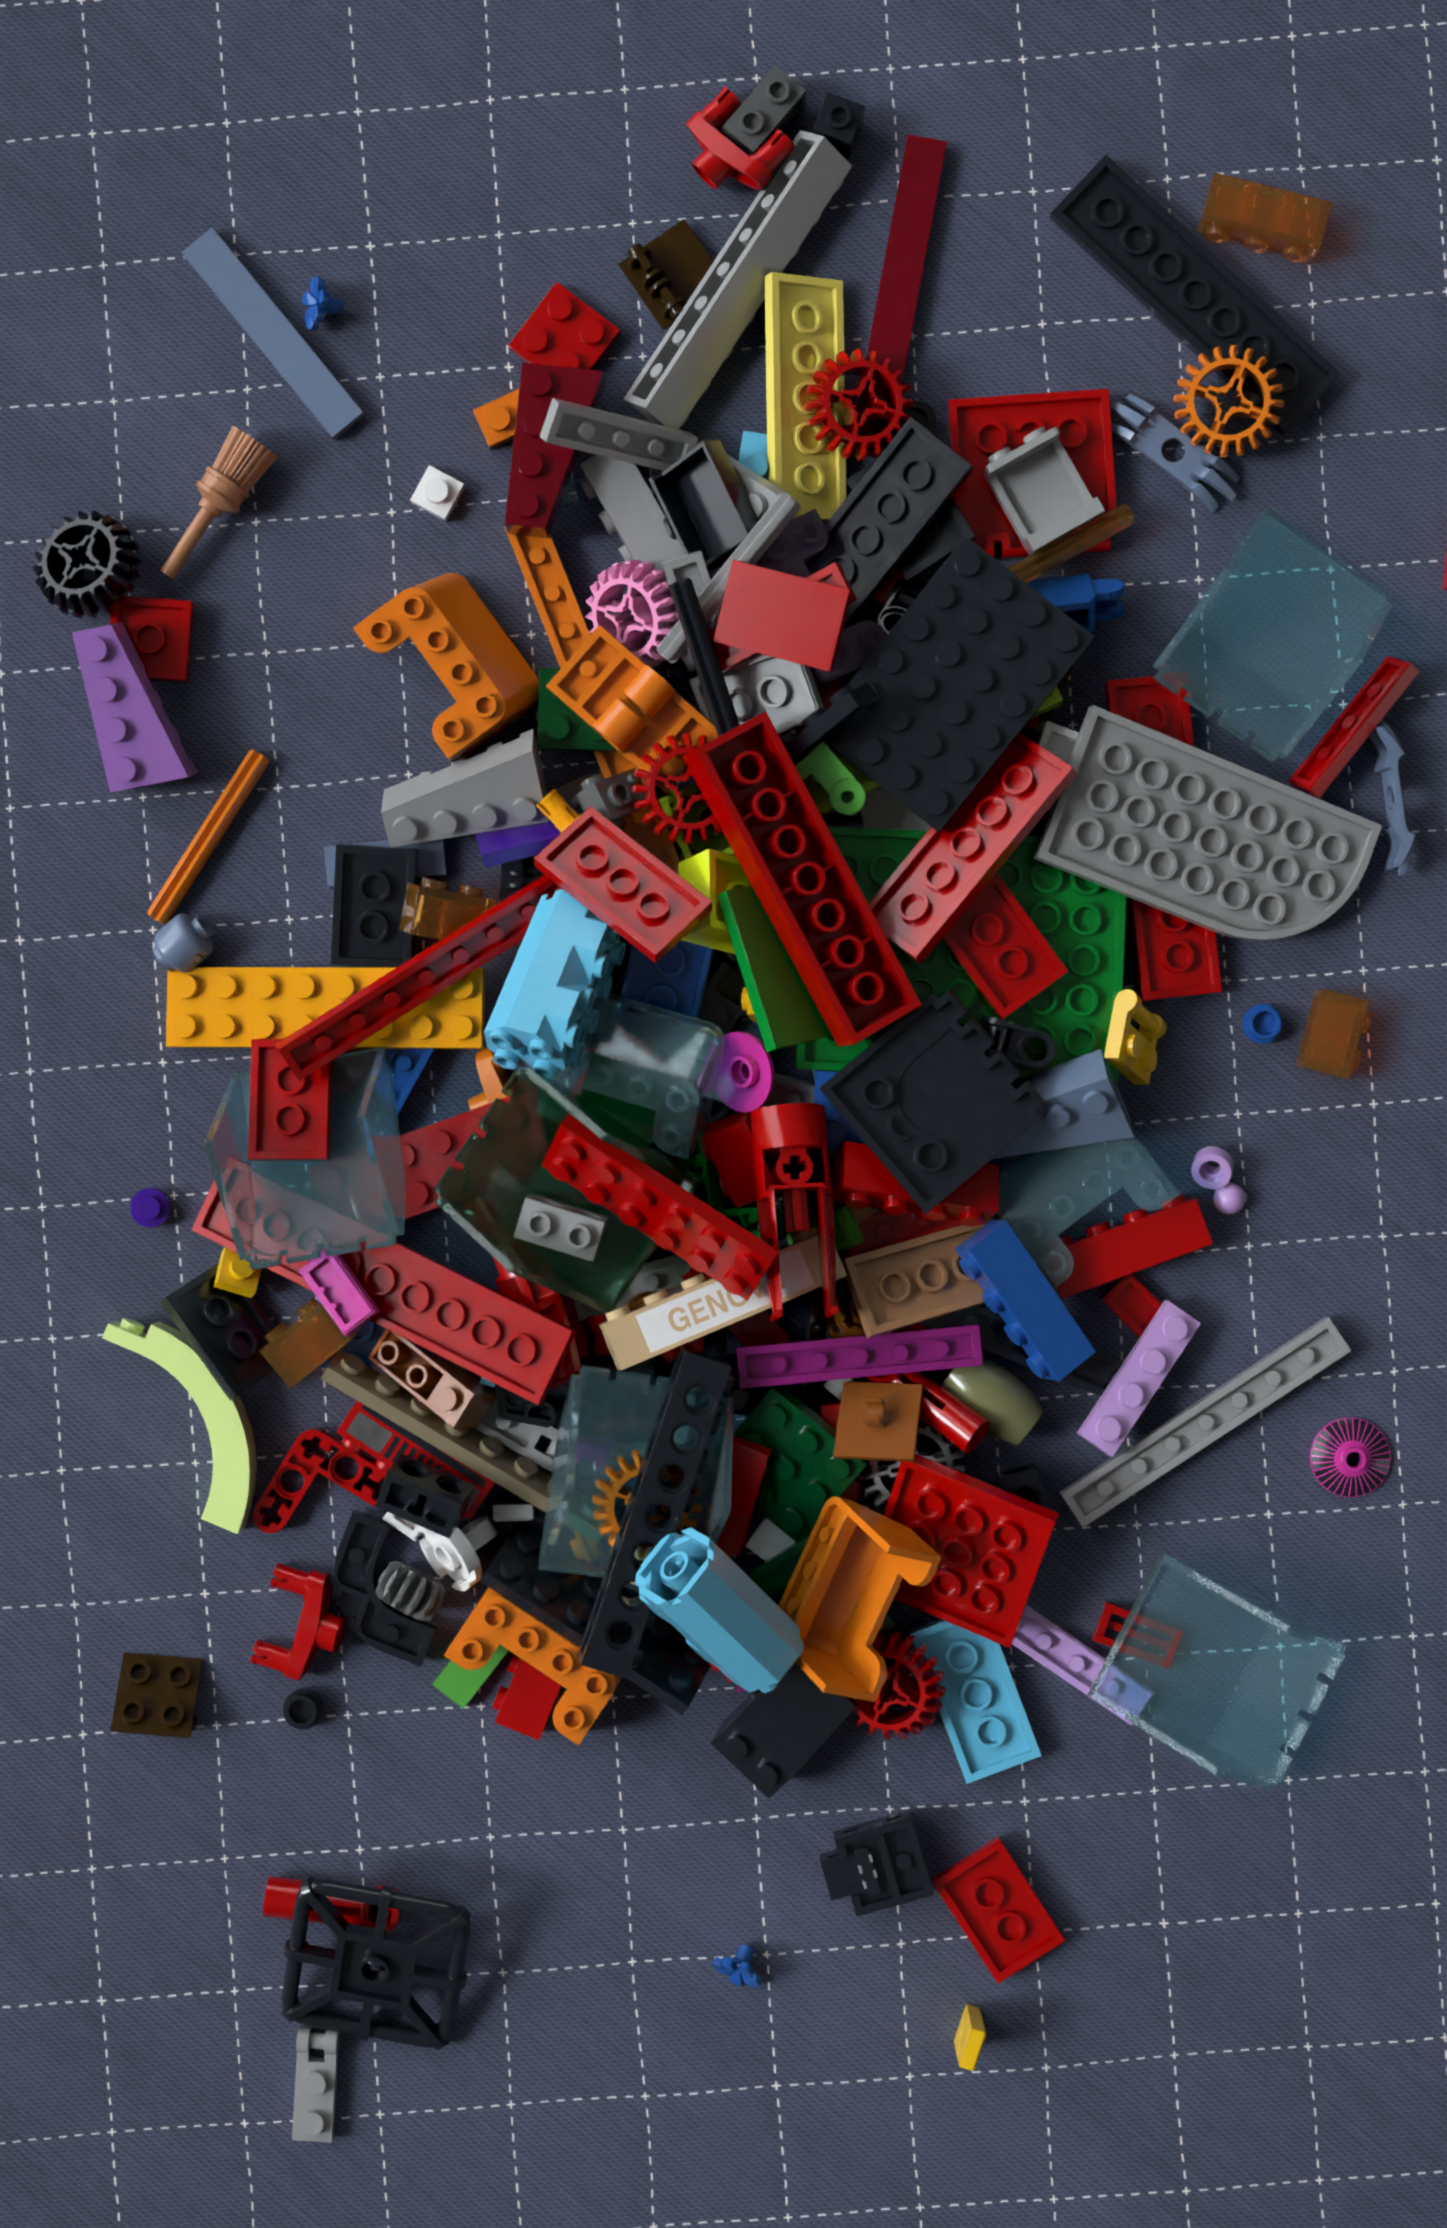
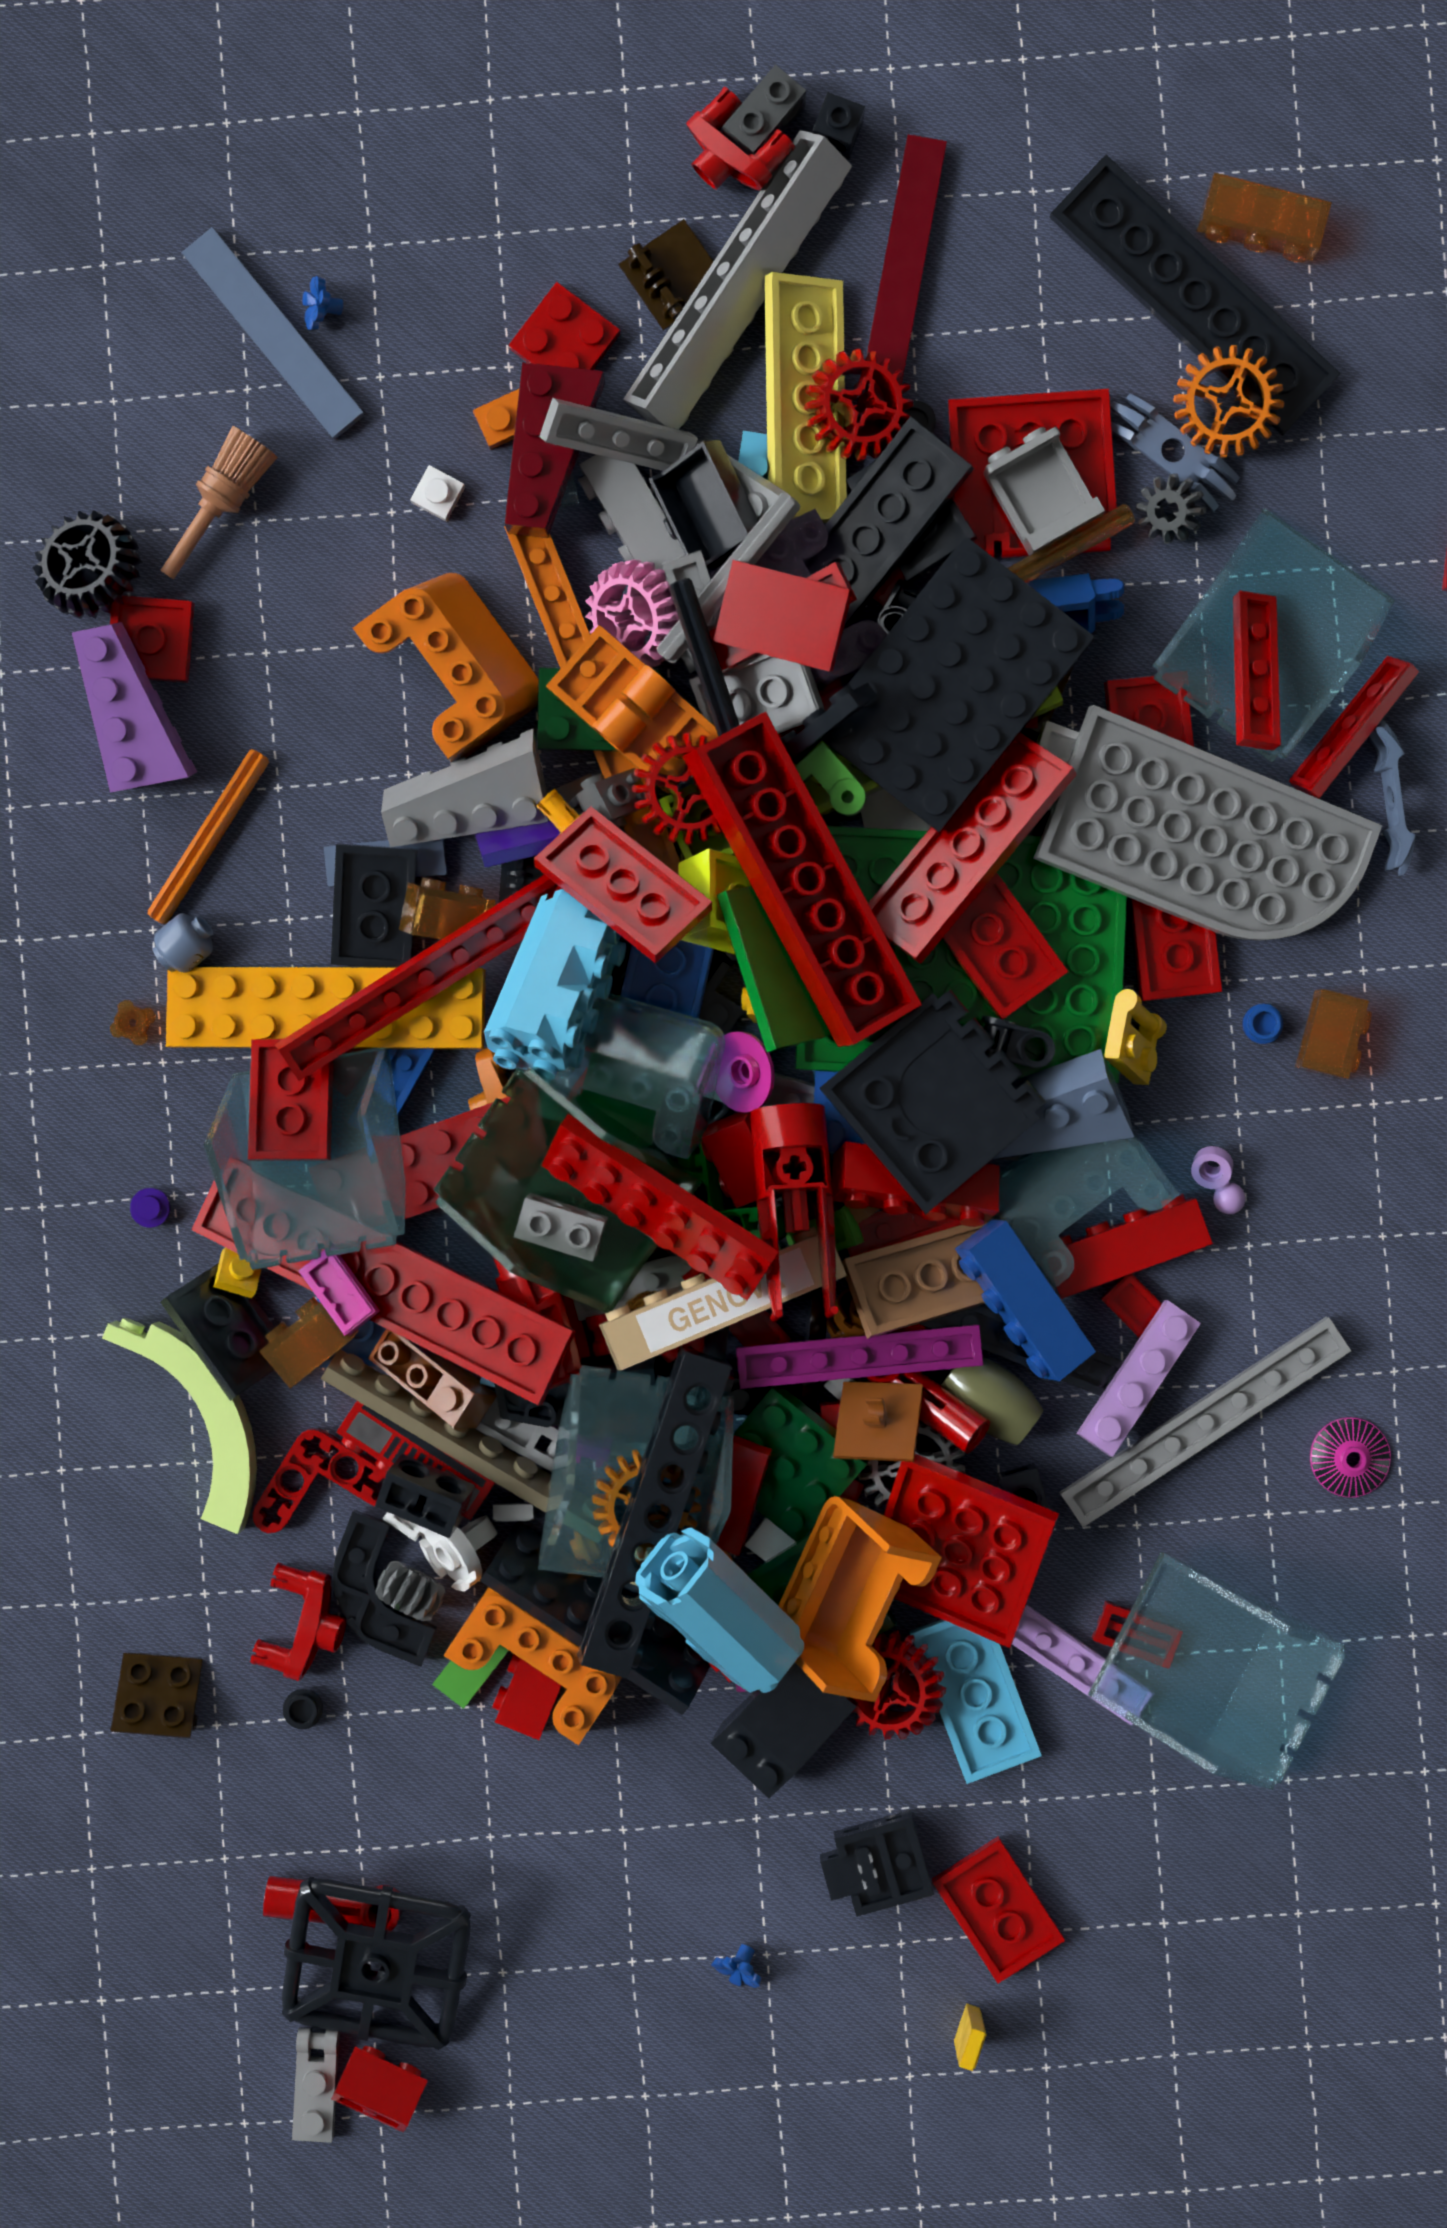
(121, 1024): none -> clear orange plate
(380, 2088): none -> red brick
(1169, 524): none -> dark grey gear
(1256, 670): none -> red plate

